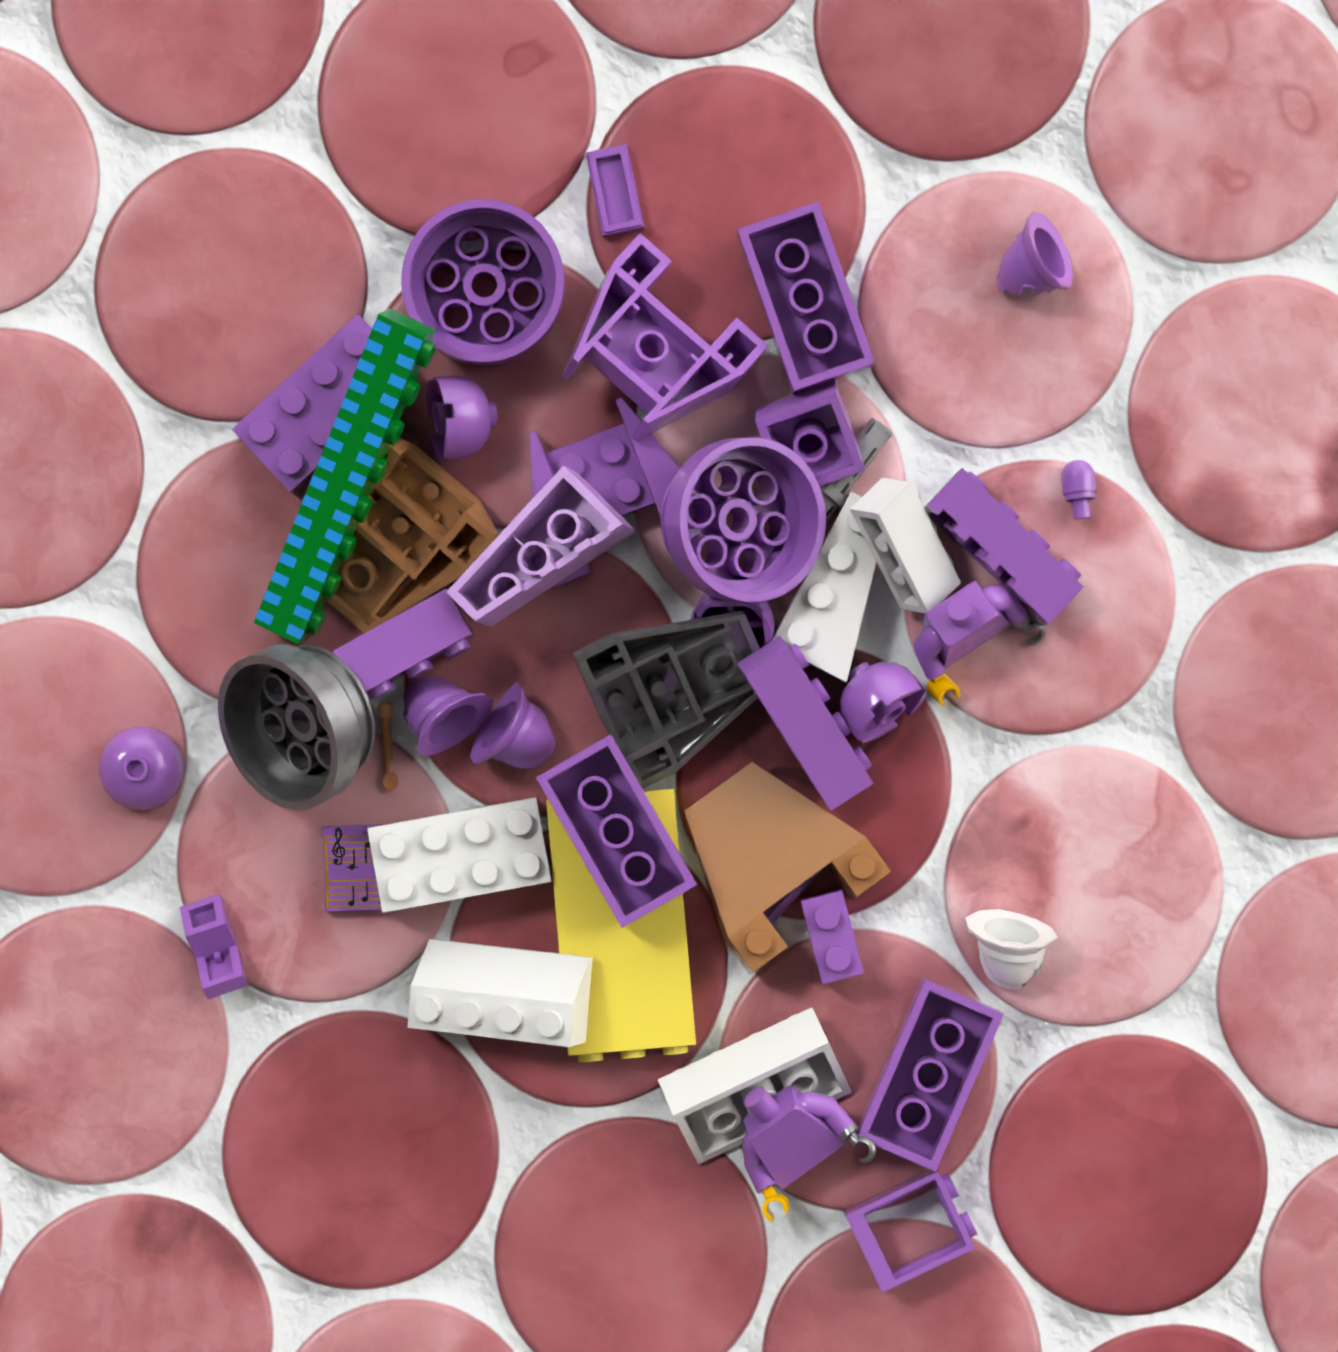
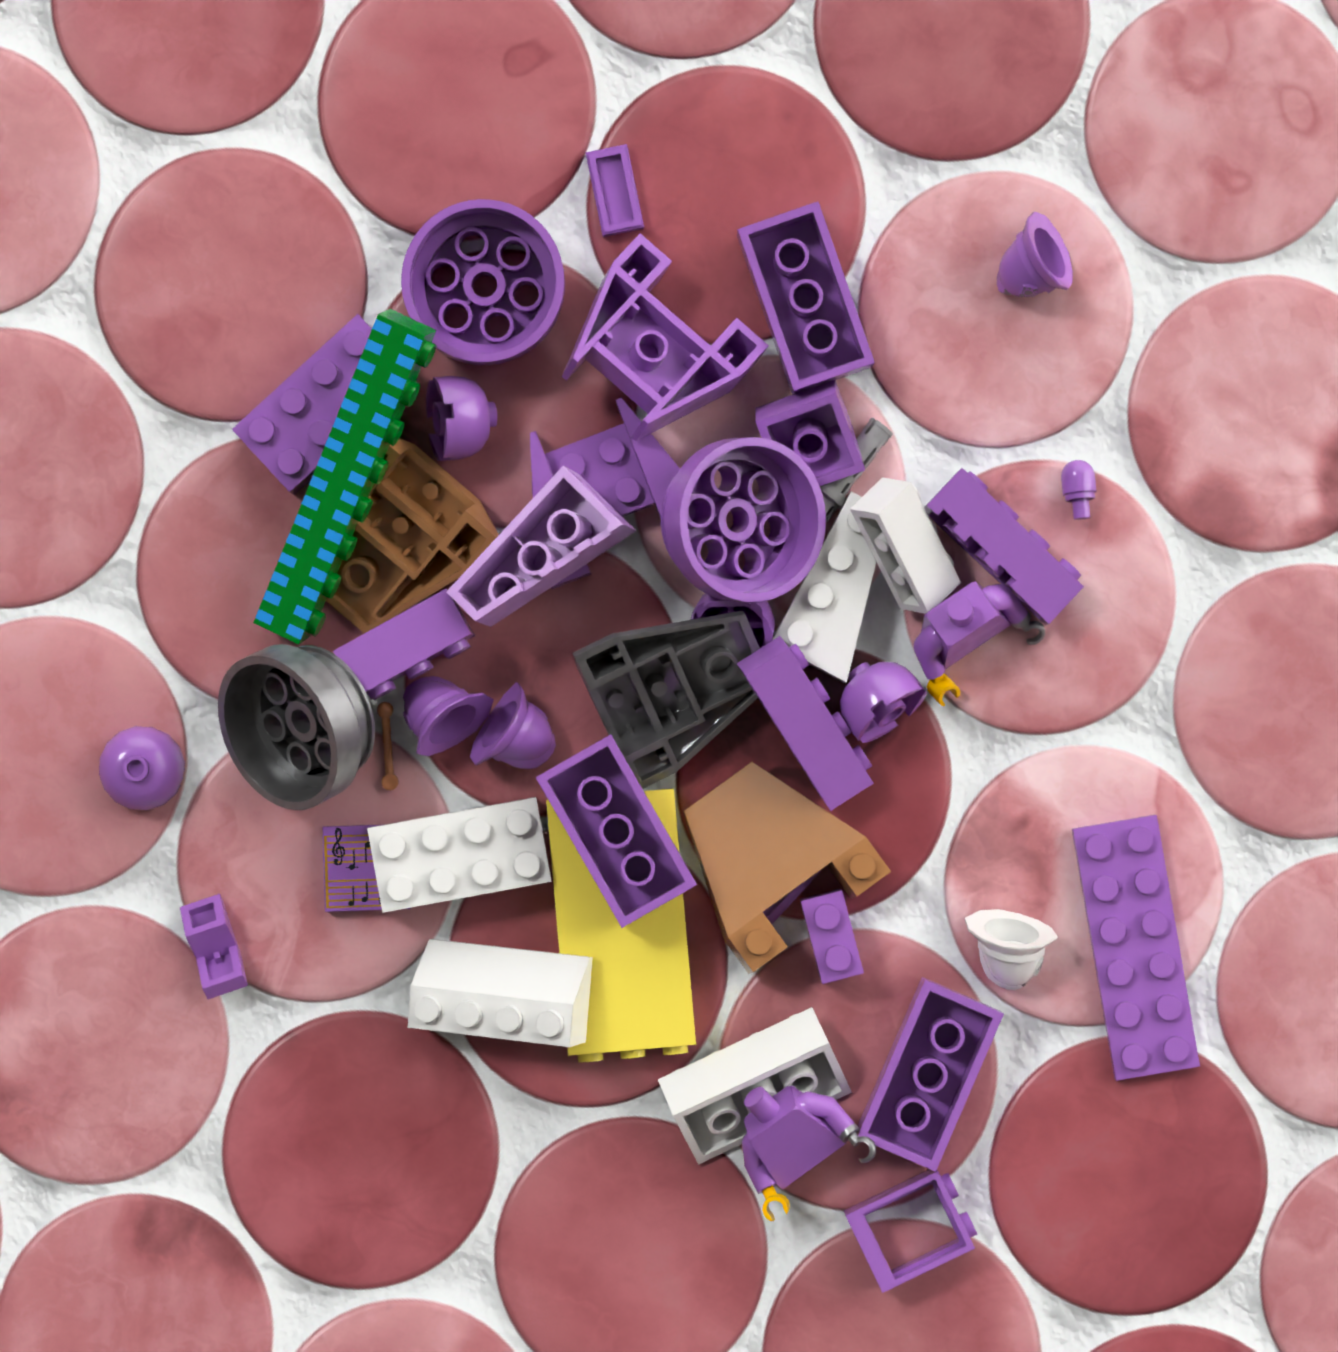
(1135, 947): none -> medium lavender plate

